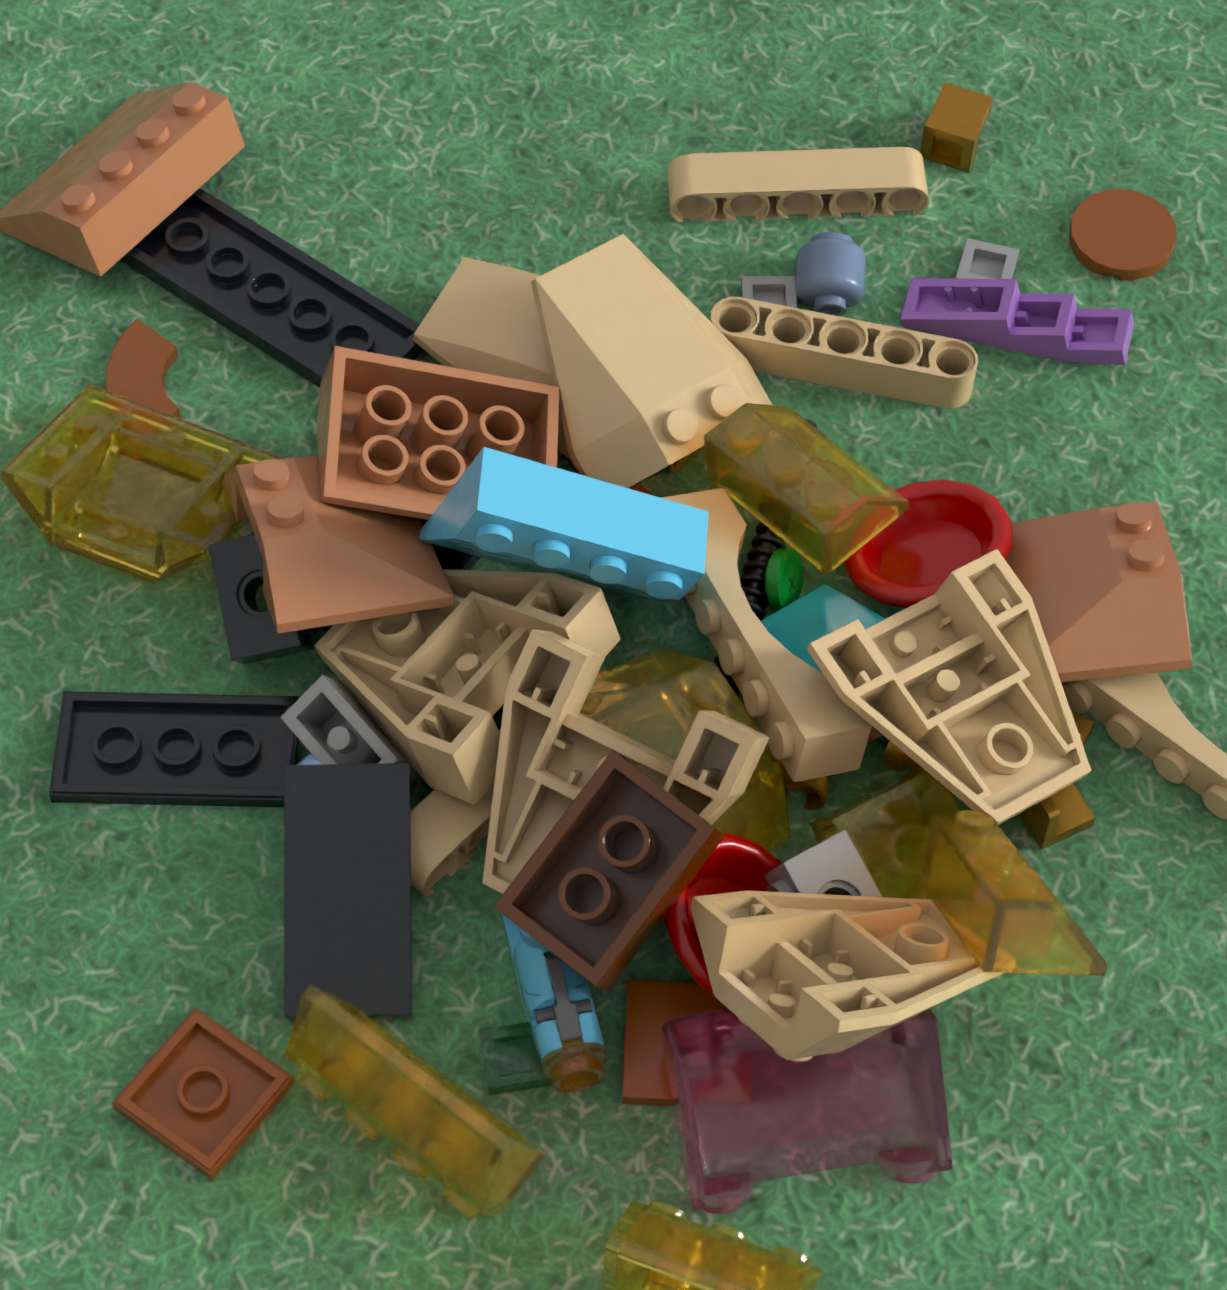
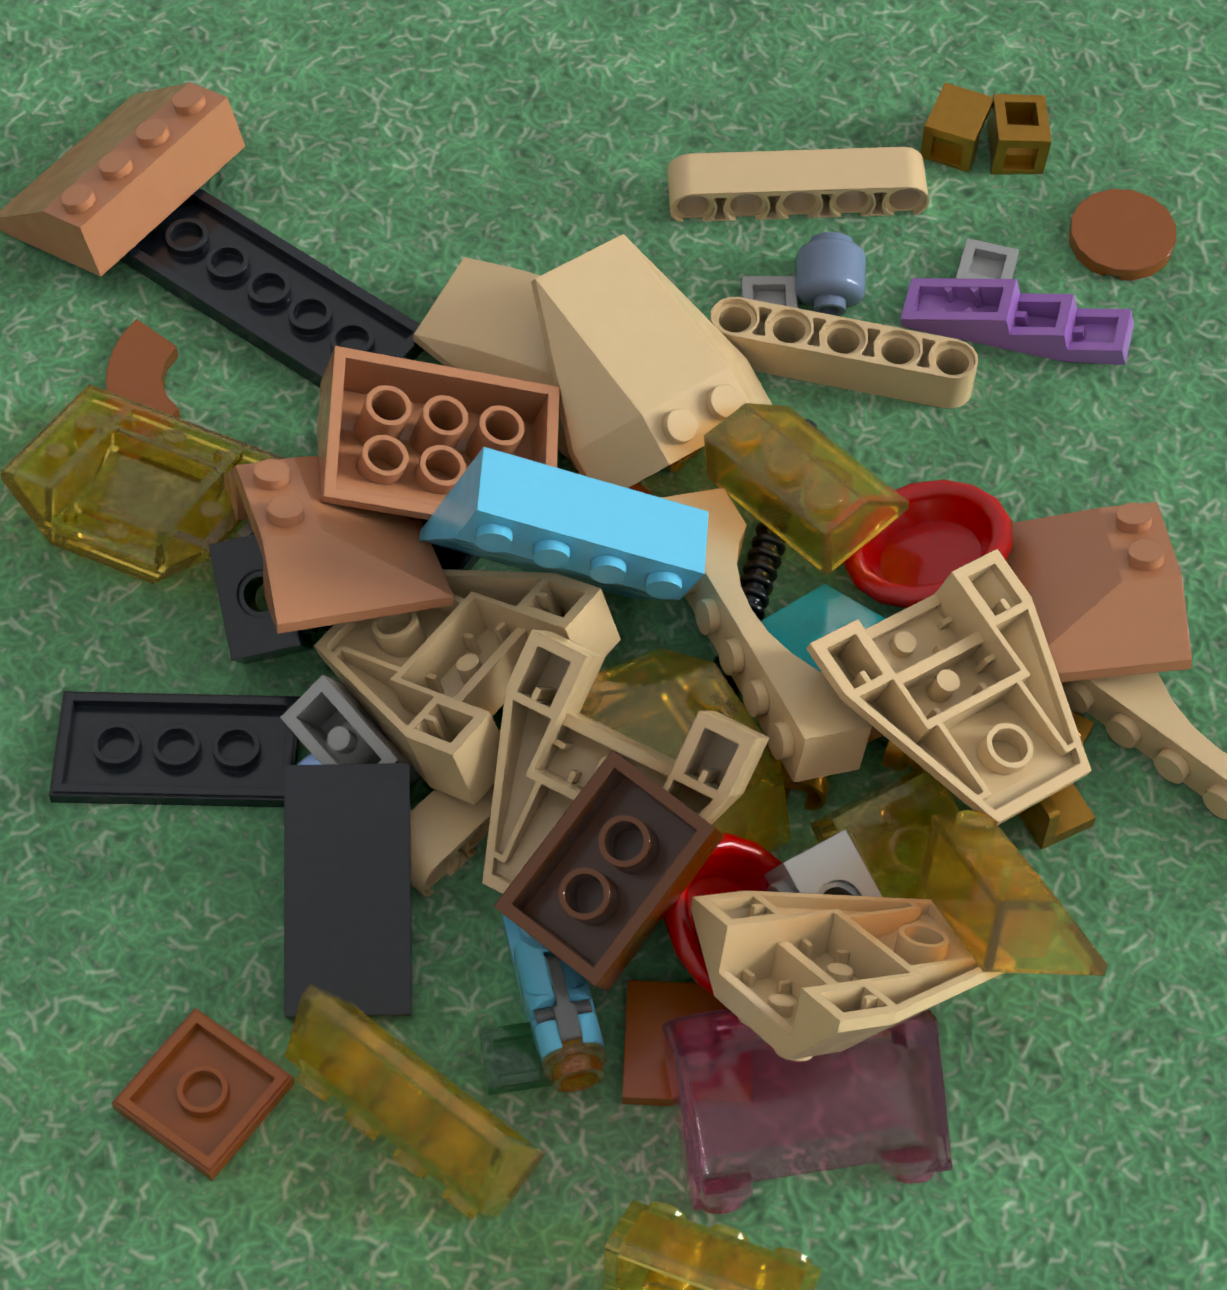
(783, 578): green piece -> none
(1018, 134): none -> pearl gold brick

